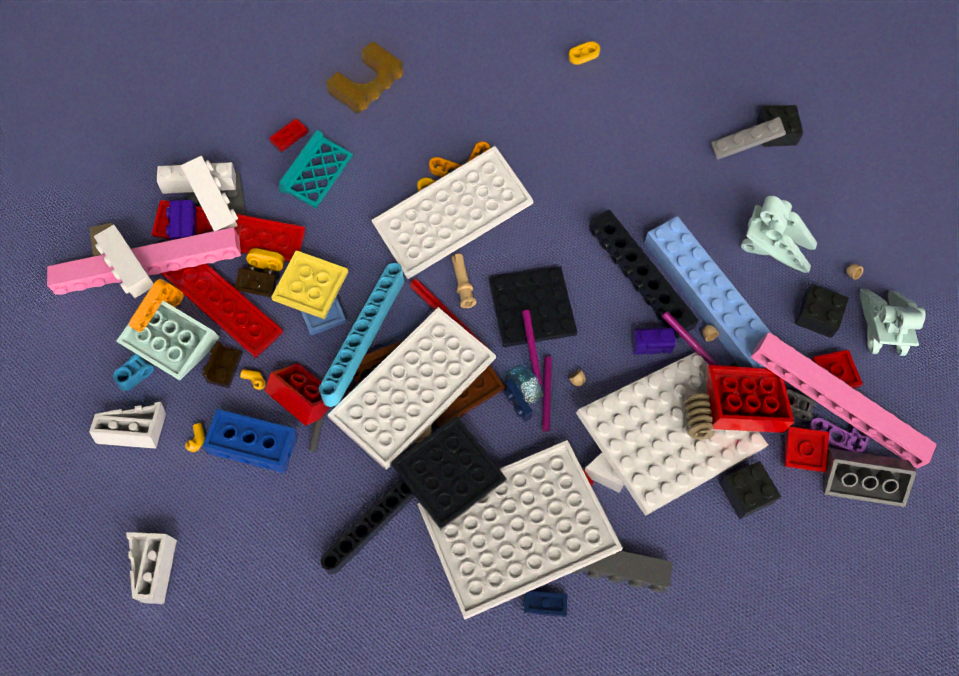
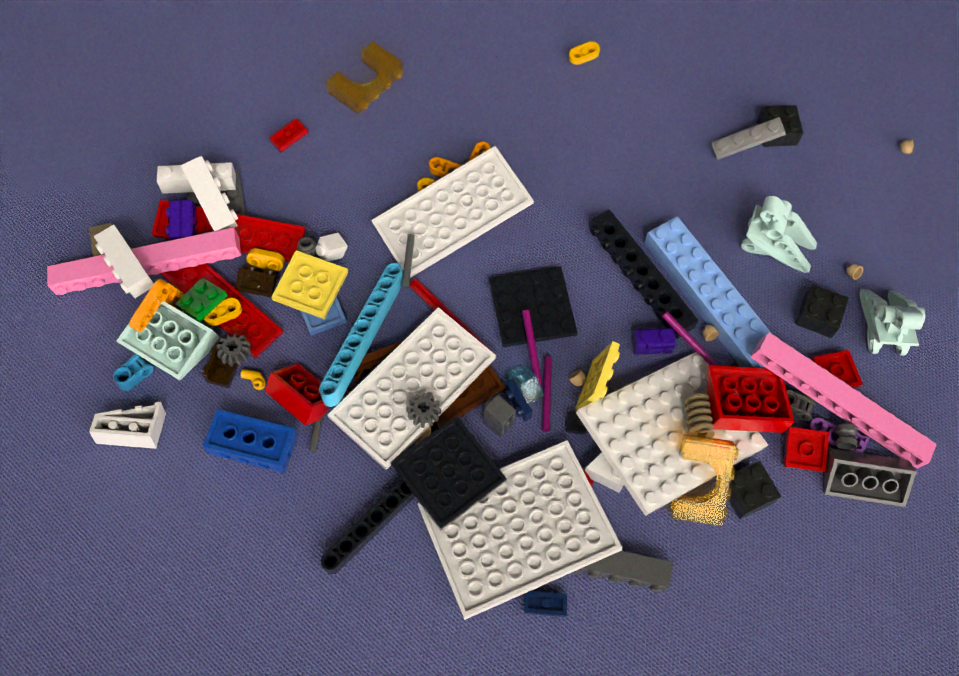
(150, 565): white wedge -> none
(198, 440): yellow arm -> none
(201, 299): none -> green plate
(223, 312): none -> yellow plate
(235, 355): none -> dark grey gear
(304, 159): teal fence -> none
(307, 246): none -> dark grey cone
(331, 247): none -> white brick
(408, 261): none -> dark grey bar
(416, 406): none -> dark grey gear
(464, 288): tan pin -> none
(498, 415): none -> dark grey brick
(574, 424): none -> black plate
(598, 374): none -> light yellow plate
(710, 506): none -> clear yellow arch
(846, 436): none -> dark grey wheel
(907, 146): none -> tan hinge

